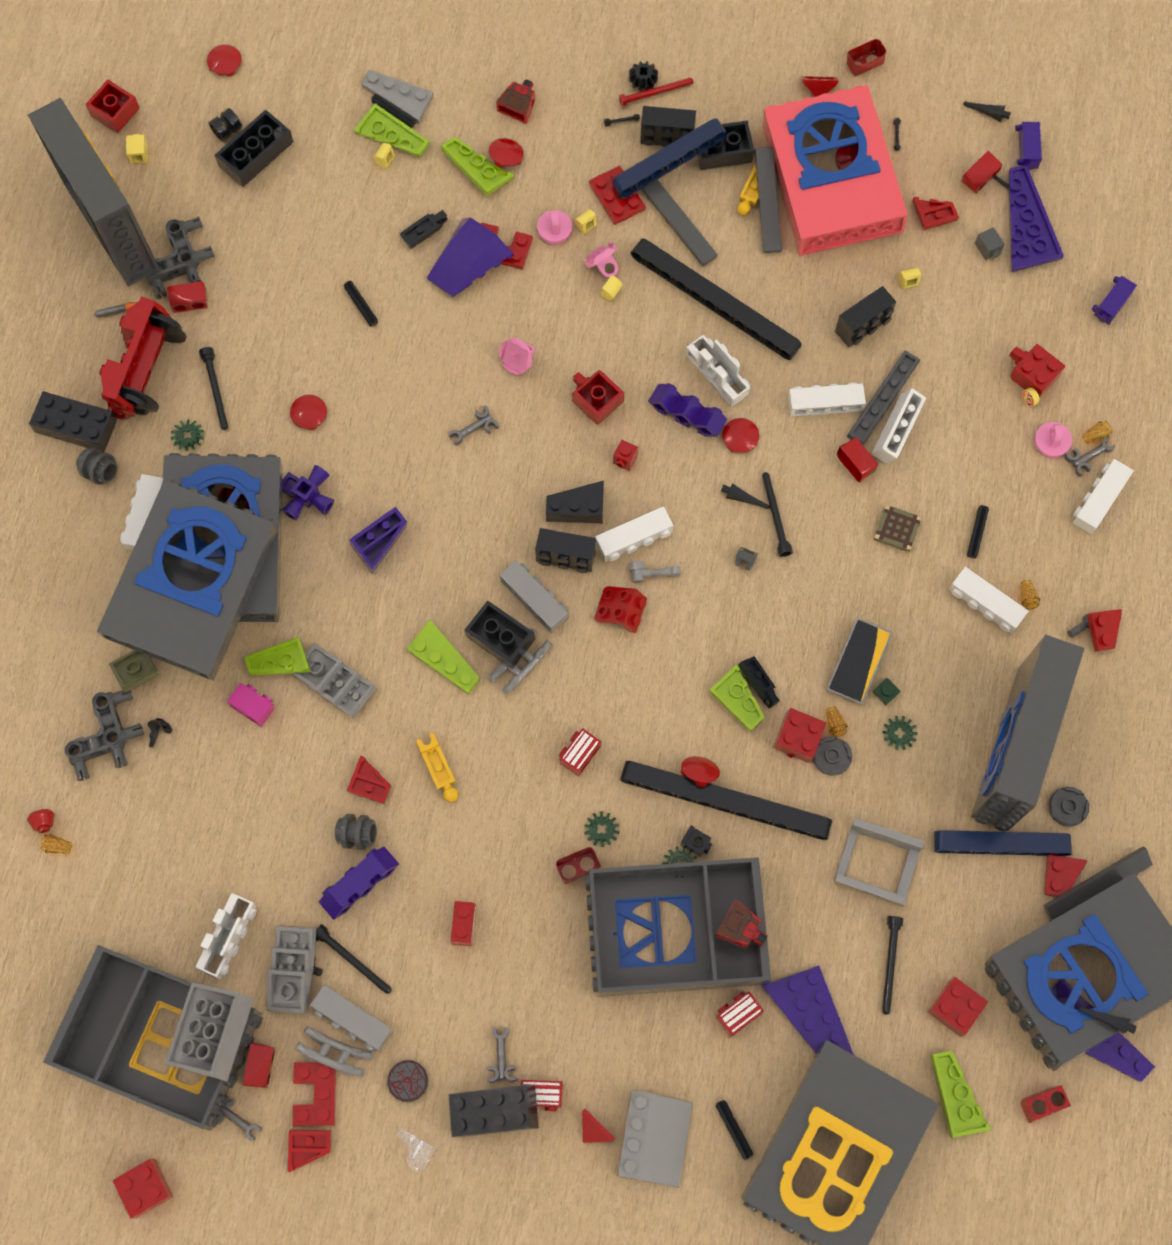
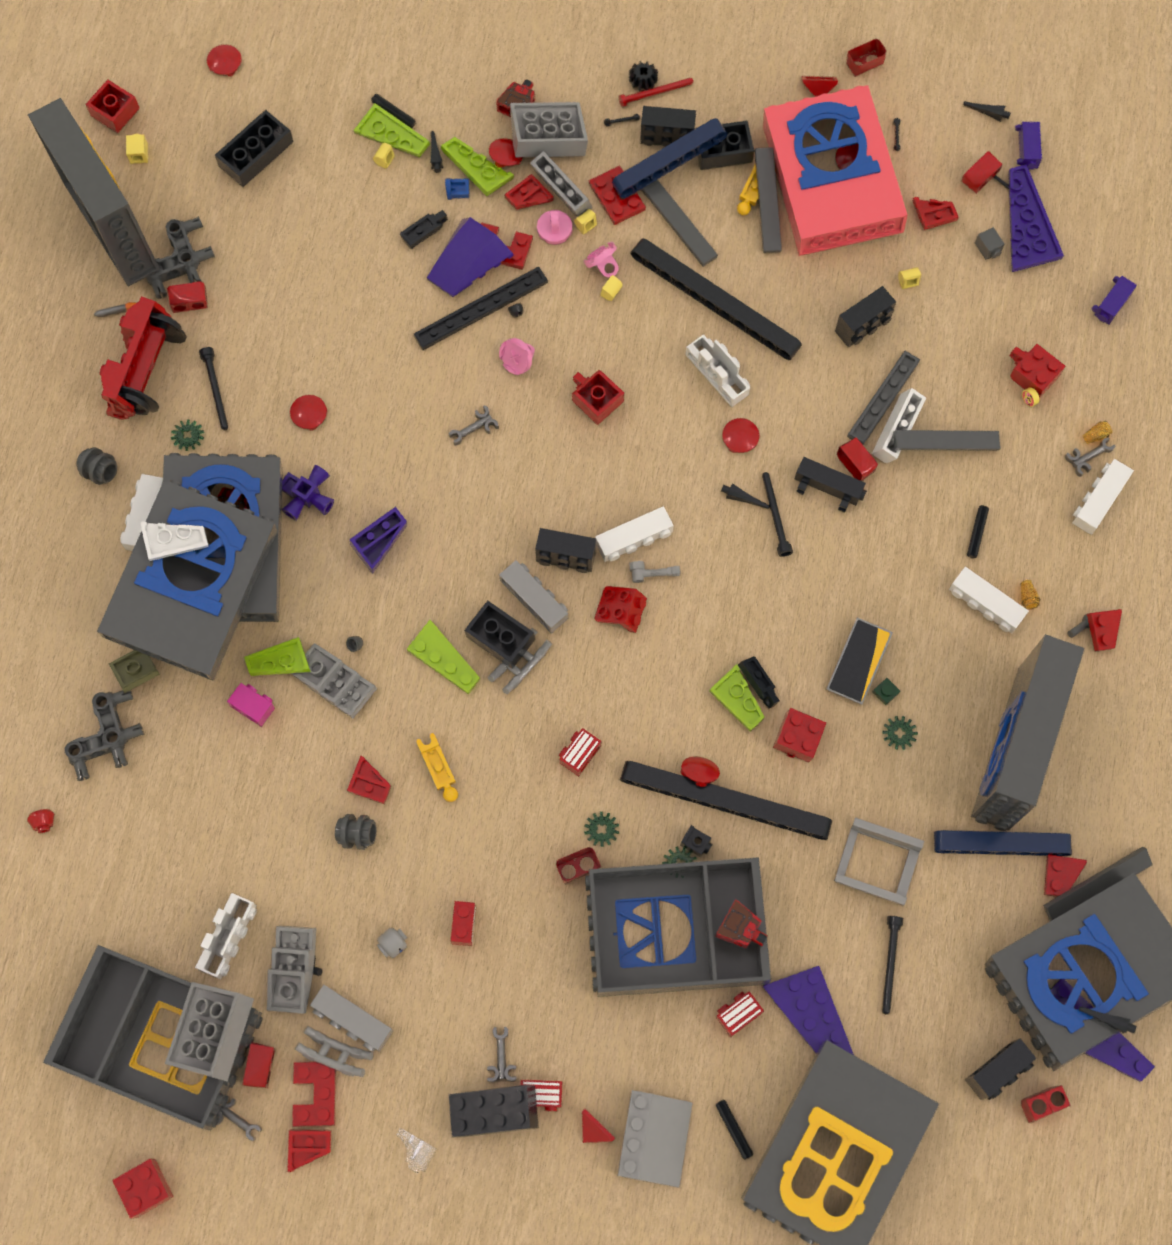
(55, 844): clear yellow cone -> none
(73, 421): black brick -> none
(155, 726): black piece -> none
(171, 540): none -> white wing
(231, 122): black wheel -> none
(324, 936): black piece -> none
(354, 643): none -> dark grey hinge
(358, 882): dark purple brick -> none
(360, 303): black axle -> none
(392, 942): none -> light grey head
(405, 96): light grey wing -> none
(407, 1081): tile -> none
(436, 160): none -> black piece
(457, 188): none -> blue tile
(480, 308): none -> black tile
(516, 309): none -> black hinge
(528, 193): none -> red wing
(549, 128): none -> light grey slope
(560, 184): none -> light grey brick
(577, 505): black wedge -> none
(625, 455): red brick -> none
(687, 410): dark purple brick -> none
(746, 555): dark grey tile -> none
(826, 399): white brick -> none
(830, 481): none -> black brick
(832, 756): dark grey tile -> none
(836, 723): clear yellow cone -> none
(897, 528): tile -> none
(946, 440): none -> dark grey tile
(957, 1006): red brick -> none
(958, 1103): lime wing -> none
(1001, 1070): none -> black brick
(1053, 440): bright pink tile -> none
(1069, 806): dark grey tile -> none

